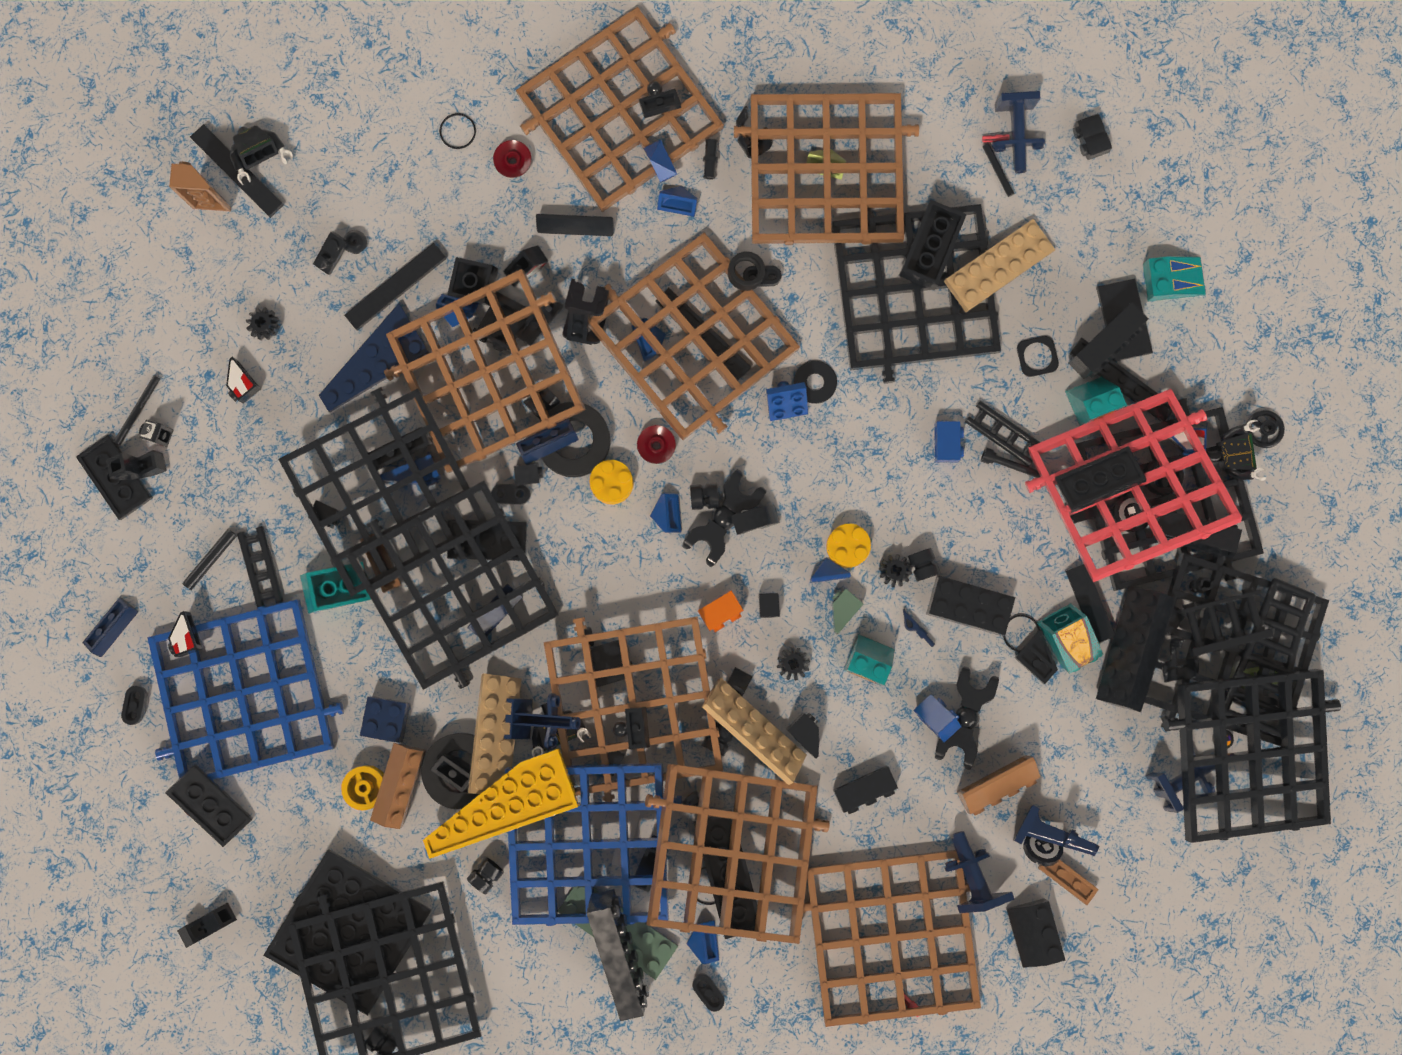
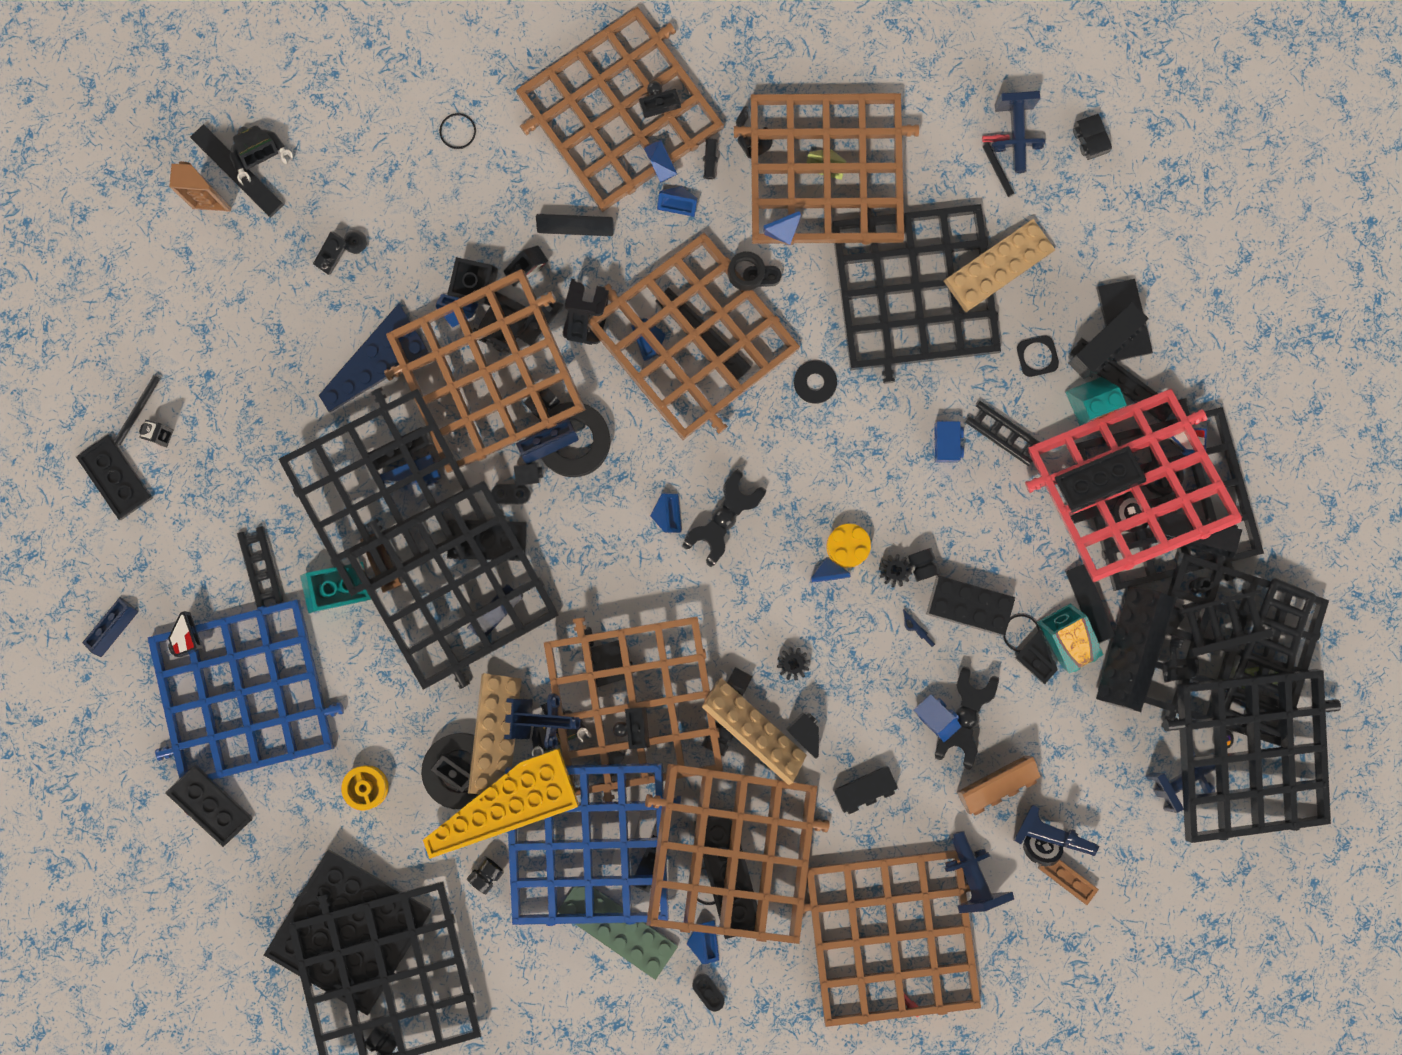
(130, 467): black brick -> none
(132, 704): black plate -> none
(207, 925): black brick -> none
(209, 559): black piece -> none
(239, 382): slope -> none
(264, 330): black gear -> none
(325, 511): black brick -> none
(385, 719): dark blue brick -> none
(395, 286): black tile -> none
(397, 786): medium nougat slope -> none
(507, 151): dark red dish -> none
(611, 482): yellow wheel -> none
(617, 954): black brick -> none
(656, 434): dark red dish -> none
(692, 799): black wheel -> none
(698, 500): black wheel -> none
(720, 611): orange brick -> none
(755, 519): black brick -> none
(769, 605): black panel -> none
(784, 228): none -> slope
(787, 401): blue plate -> none
(844, 608): sand green slope -> none
(870, 660): teal slope -> none
(932, 245): black brick -> none
(990, 456): black piece -> none
(1035, 934): black slope -> none
(1173, 278): teal slope -> none
(1236, 453): black torso -> none
(1272, 428): black piece -> none

